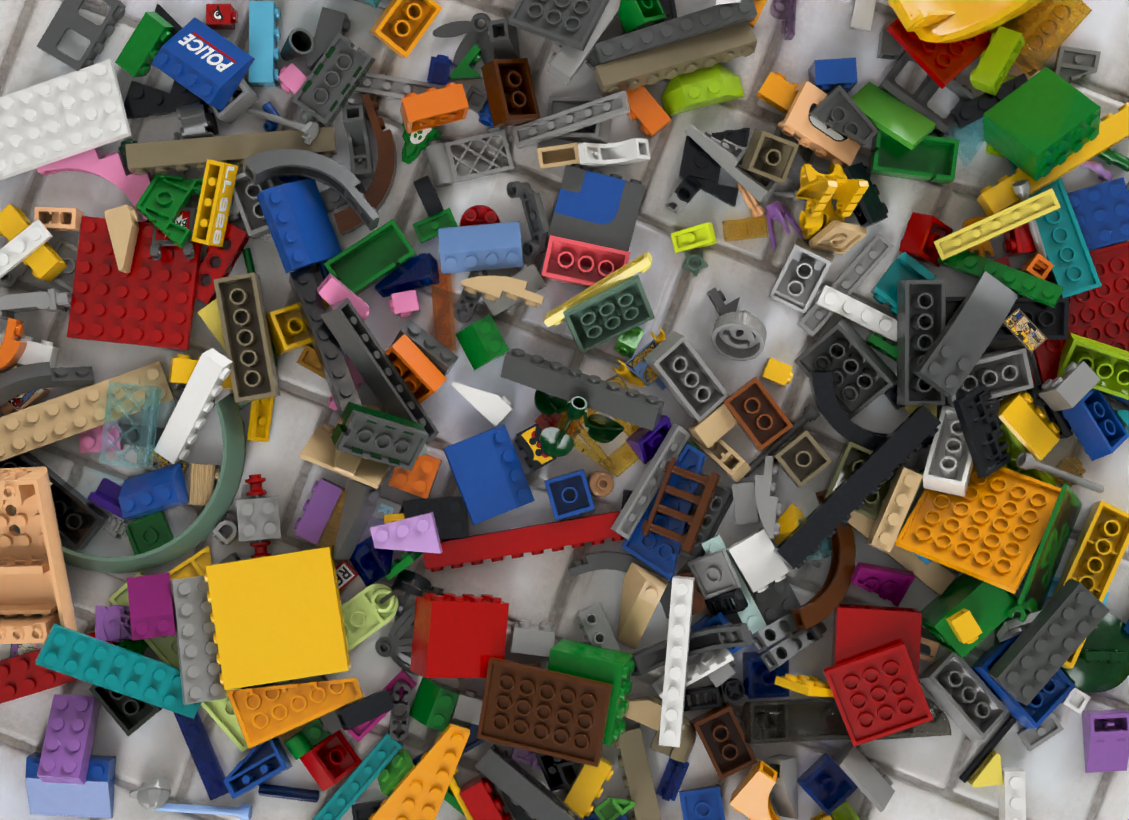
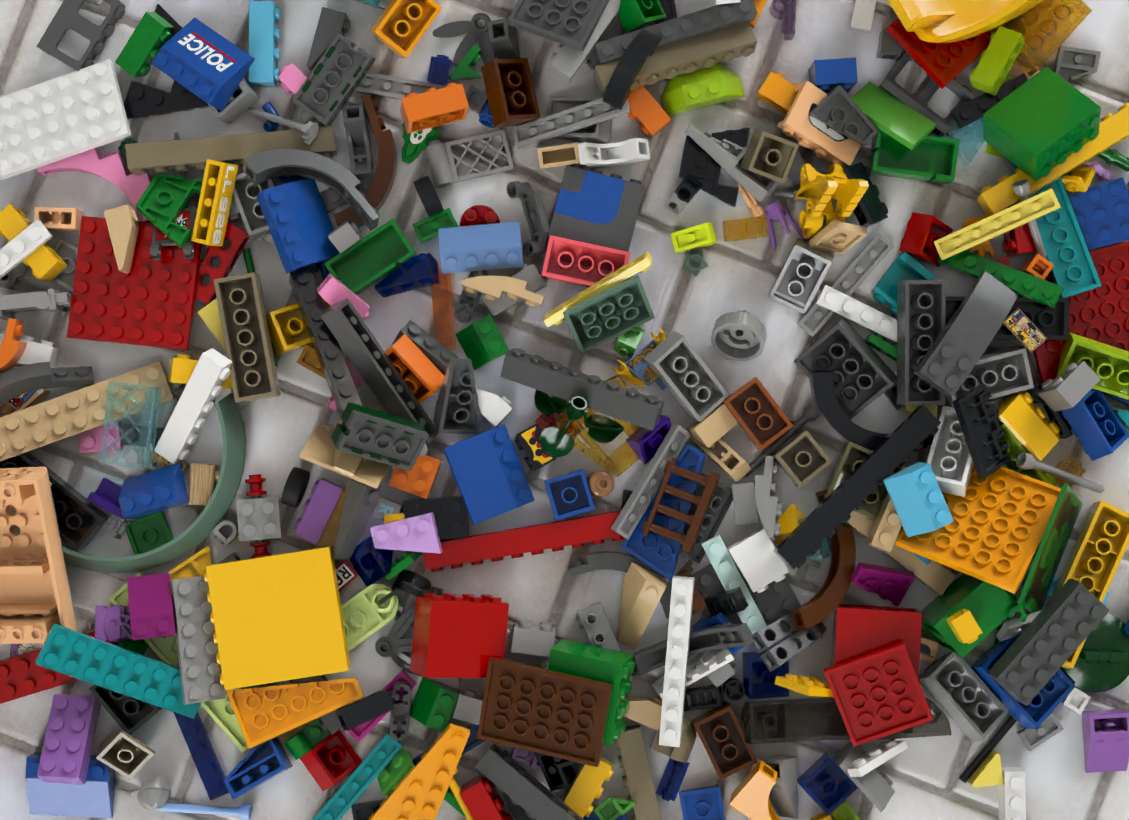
(124, 753): none -> dark tan slope
(197, 120): dark grey brick -> none
(221, 16): red brick -> none
(260, 420): yellow plate -> none
(288, 793): dark blue axle -> none
(295, 487): none -> black tyre
(297, 44): pearl dark grey piece -> none
(345, 235): none -> light grey brick
(405, 303): bright pink brick -> none
(457, 402): none -> dark grey wedge
(629, 67): none -> black slope
(714, 574): light grey tile -> none
(718, 298): dark grey slope -> none
(777, 372): yellow brick -> none
(877, 756): none -> white wing
(918, 499): none -> medium azure slope
(1079, 179): none -> yellow bracket

